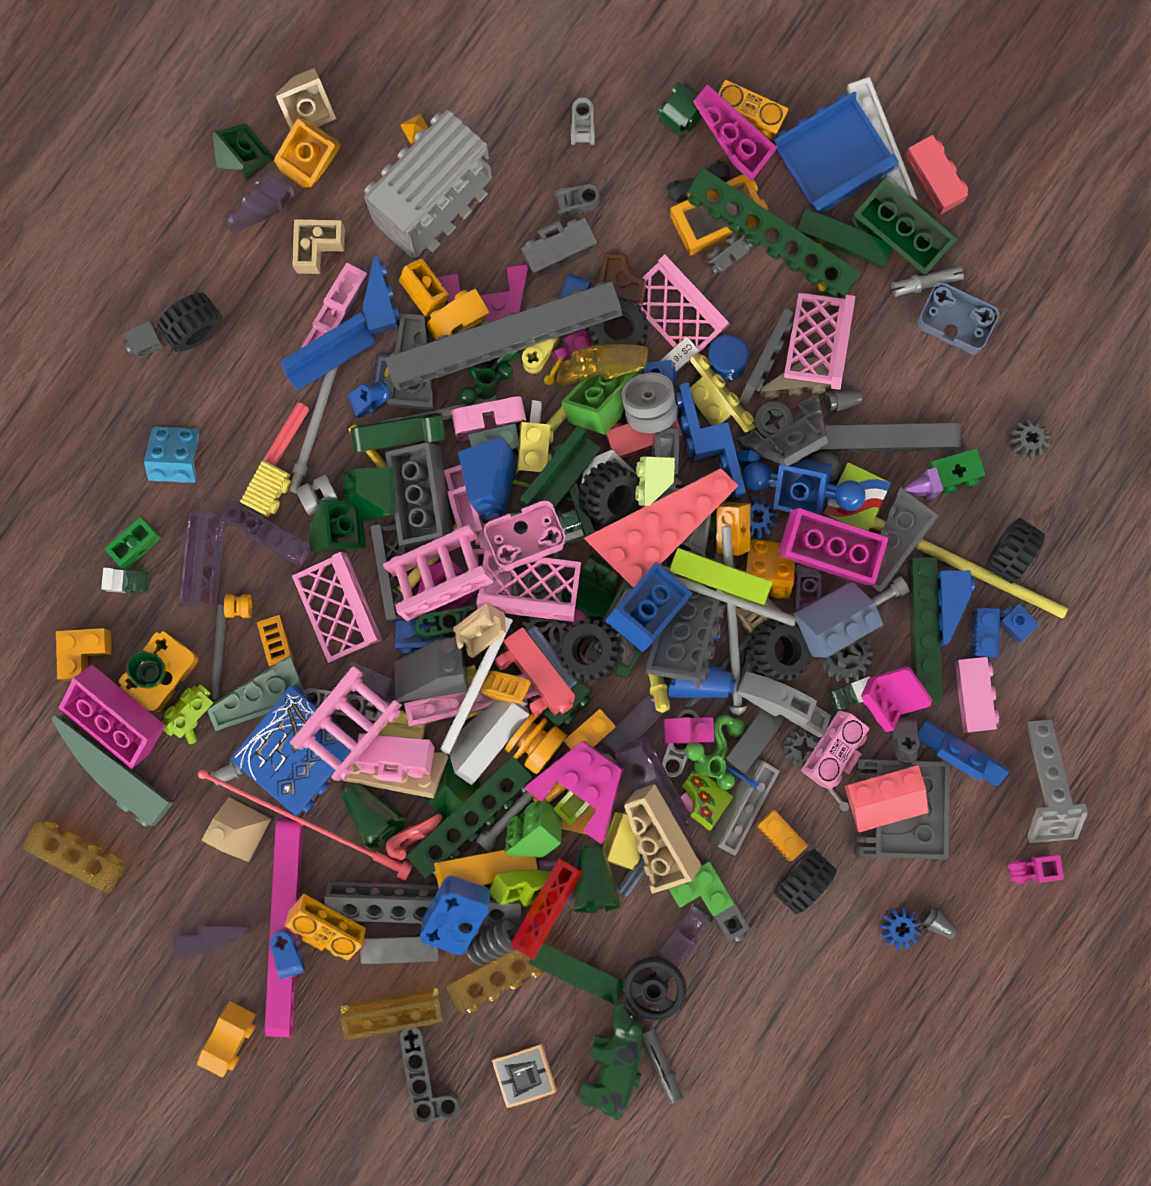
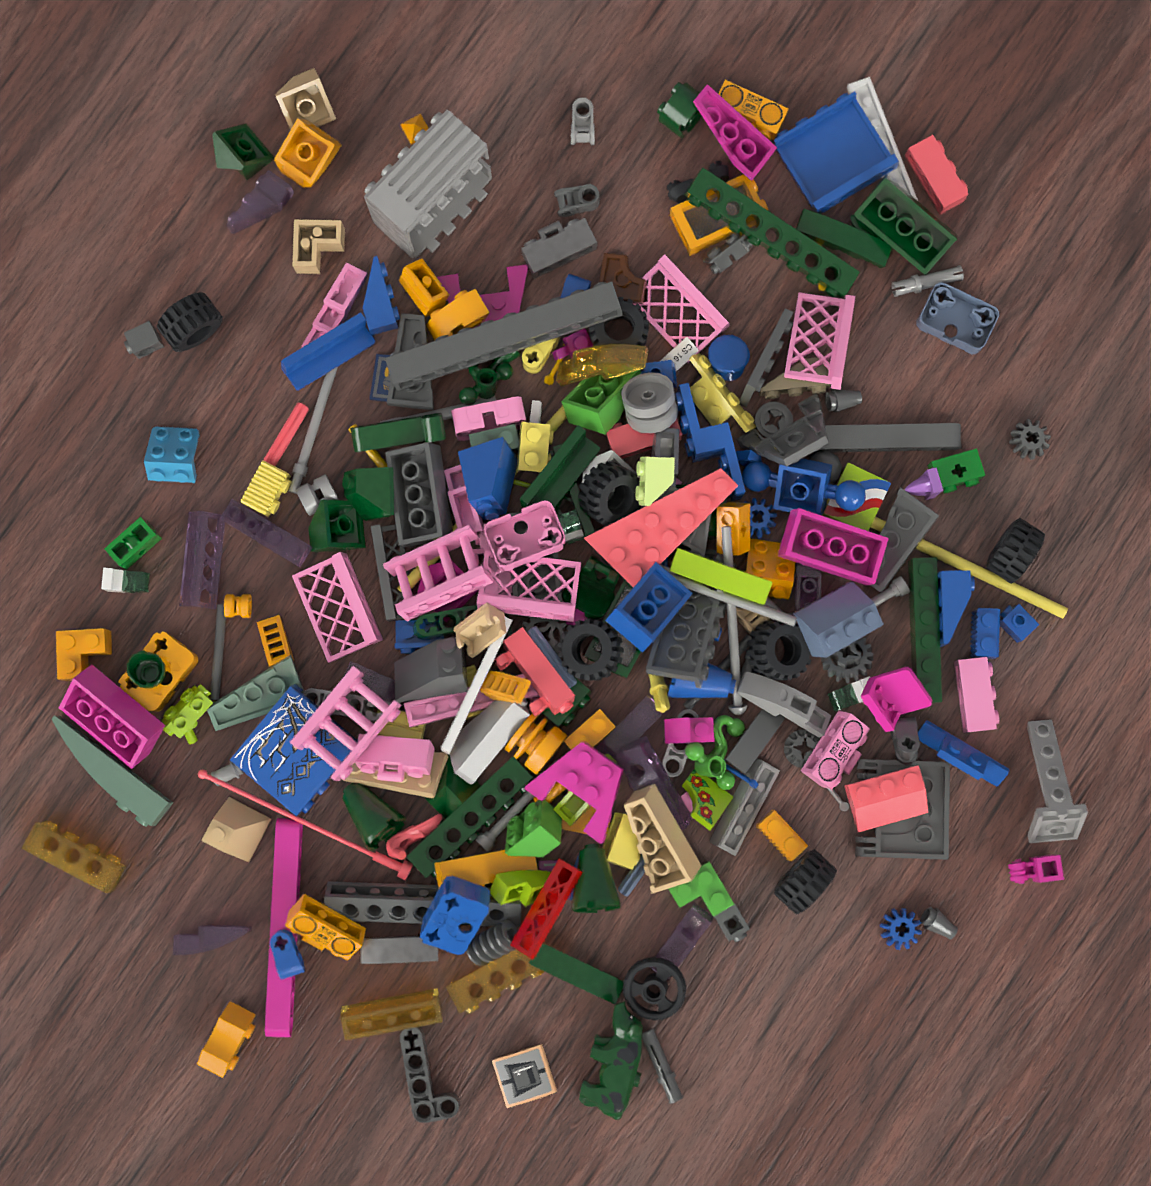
(368, 398): blue piece -> none

